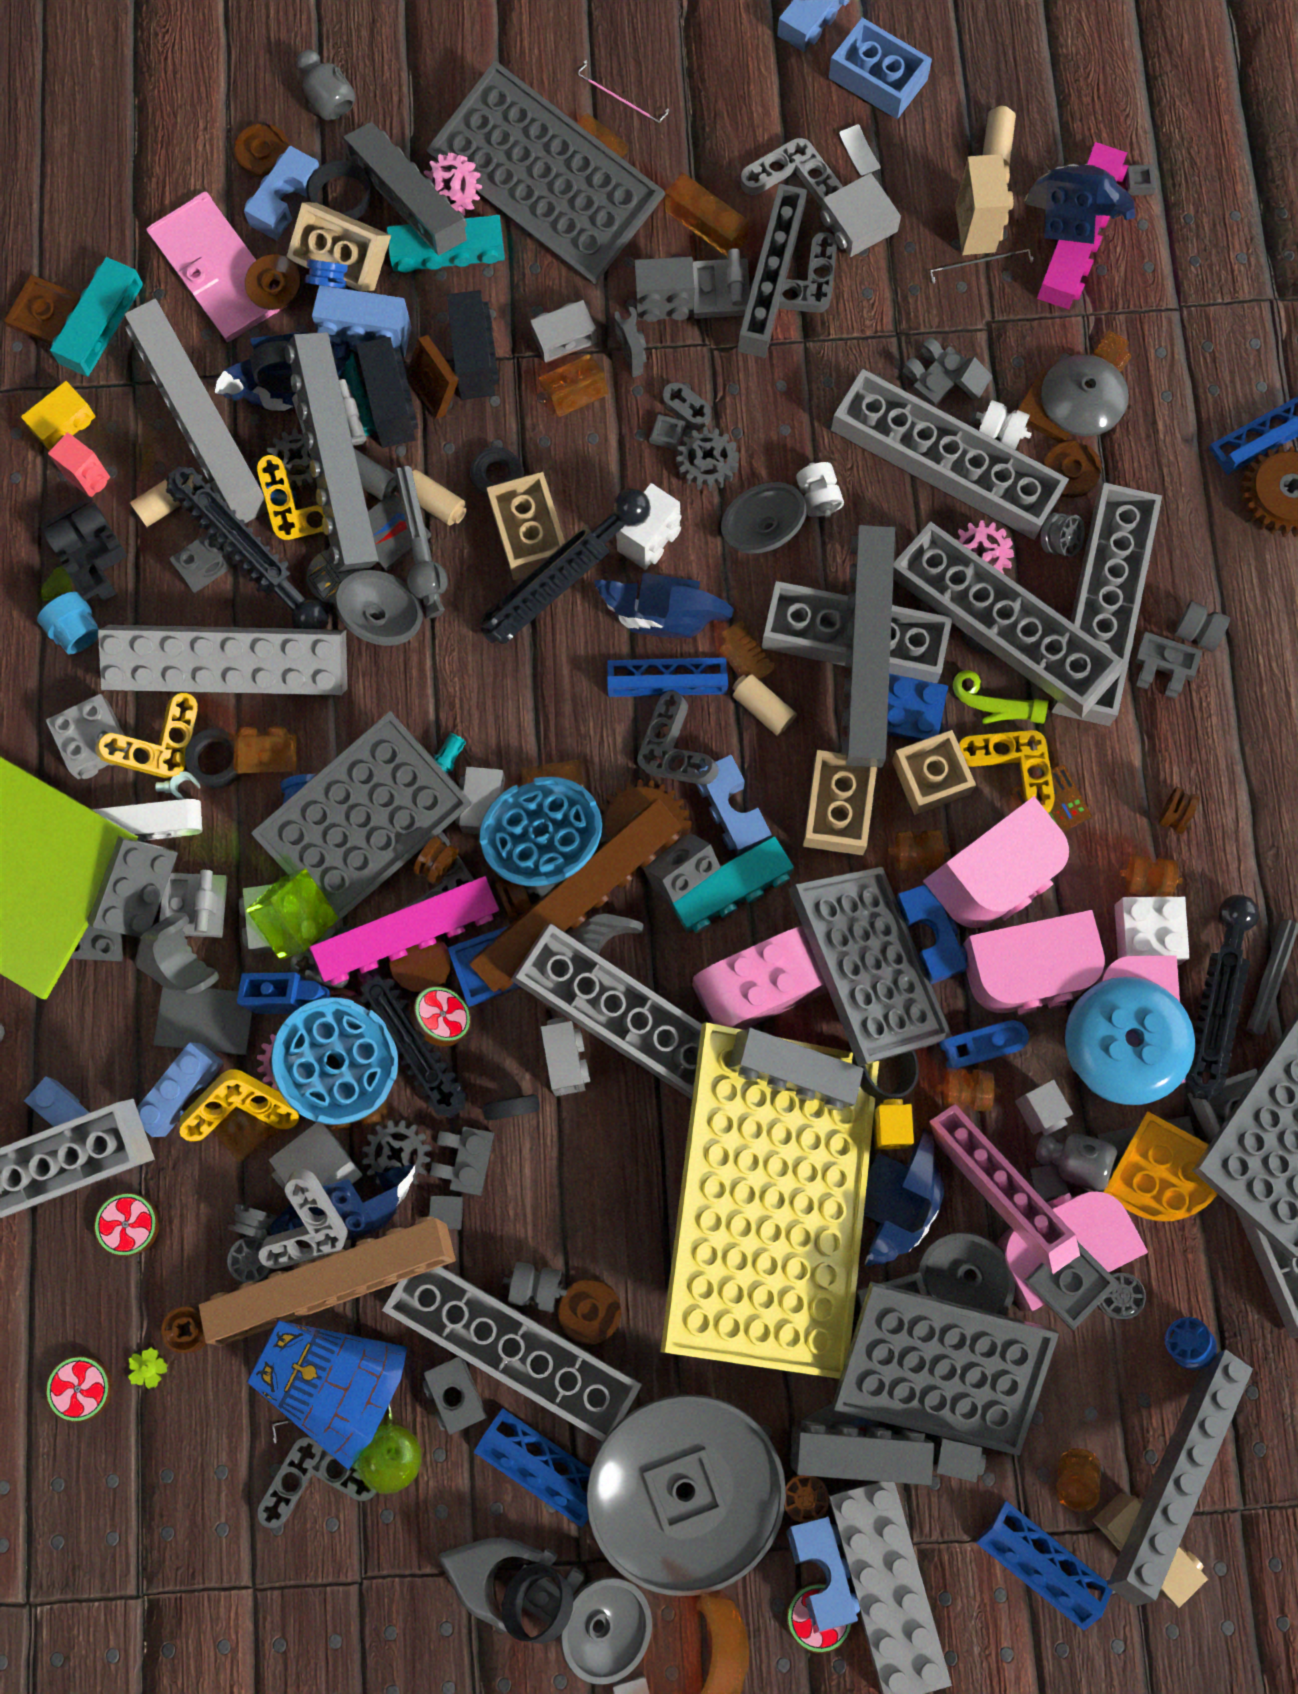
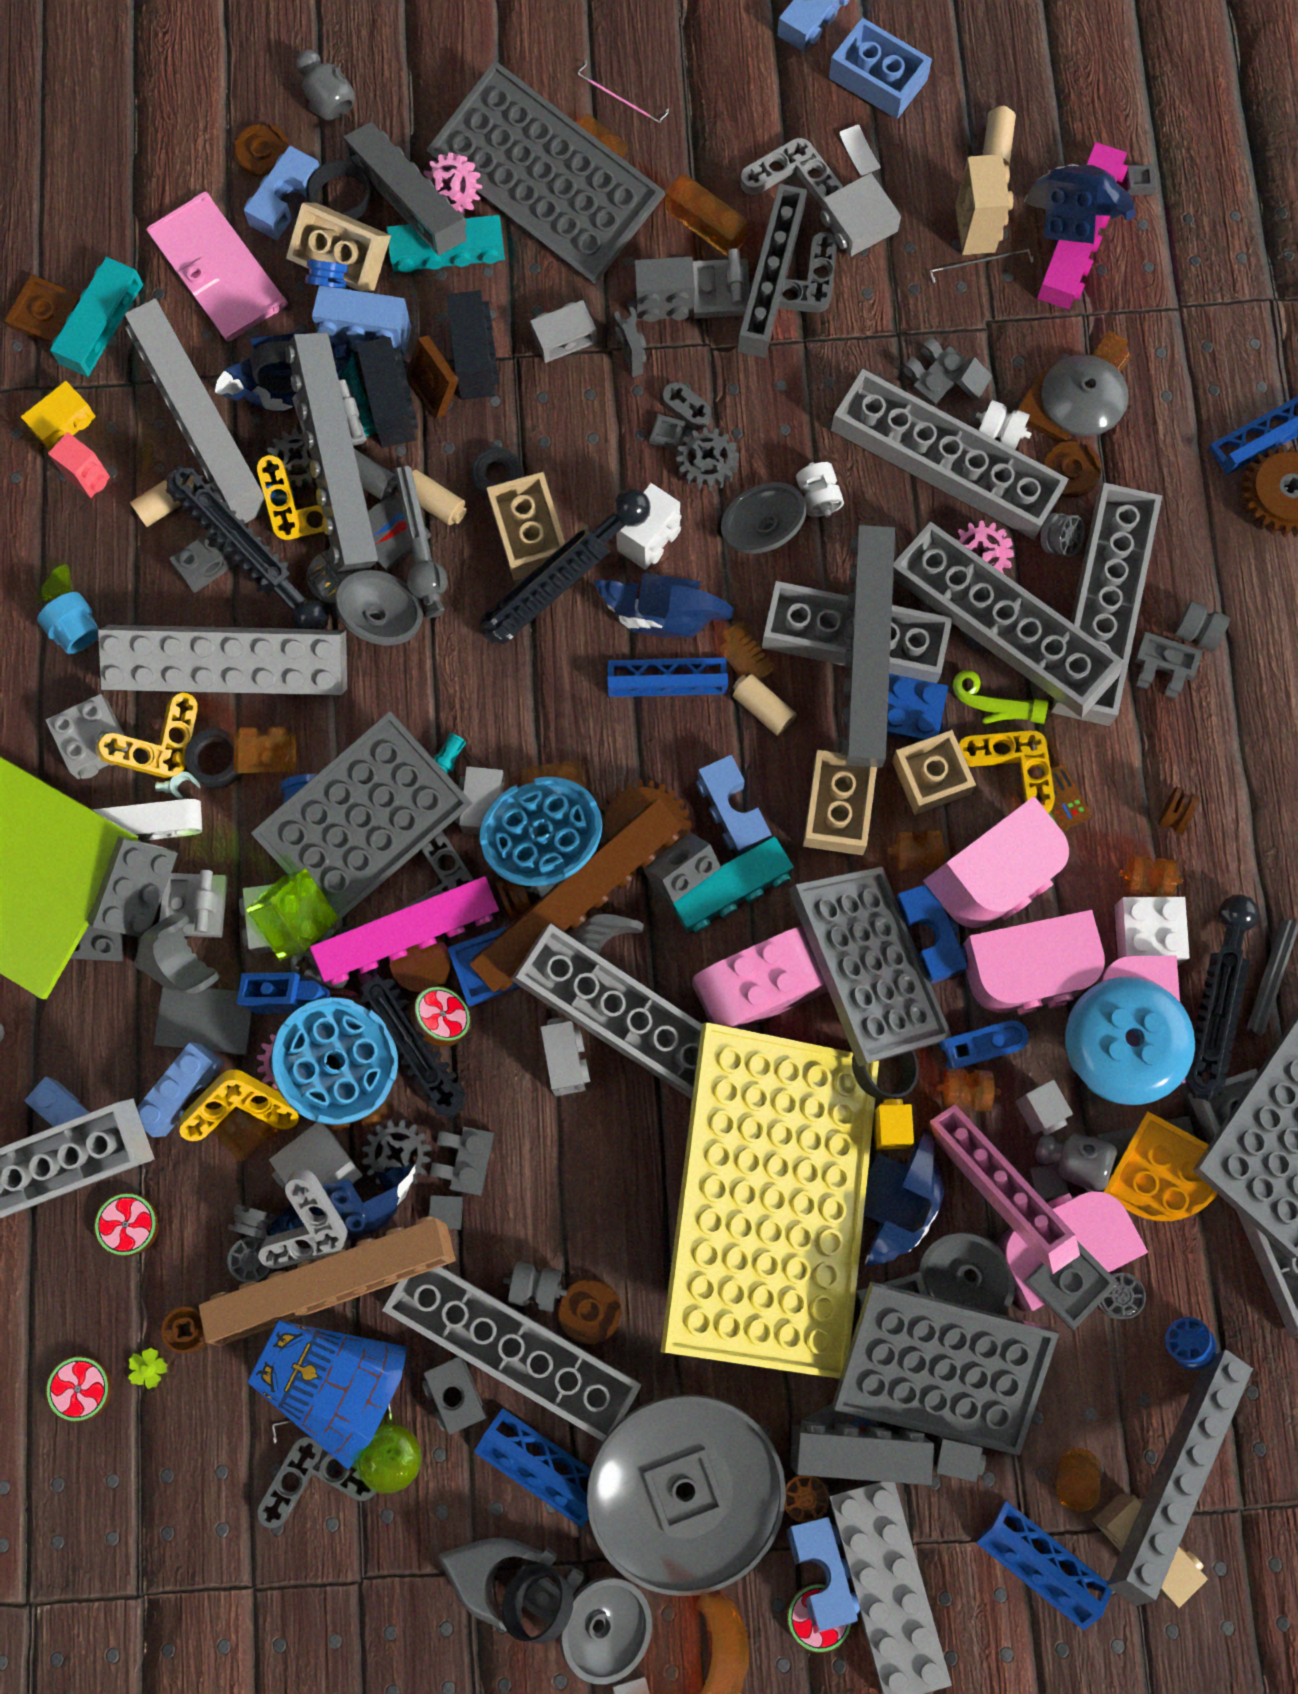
(85, 547): black plate -> none
(265, 273): reddish brown dish -> none
(435, 860): reddish brown wheel -> none
(511, 1107): black tyre -> none
(574, 385): clear orange bracket -> none
(665, 749): dark grey beam -> none
(796, 1069): brick -> none

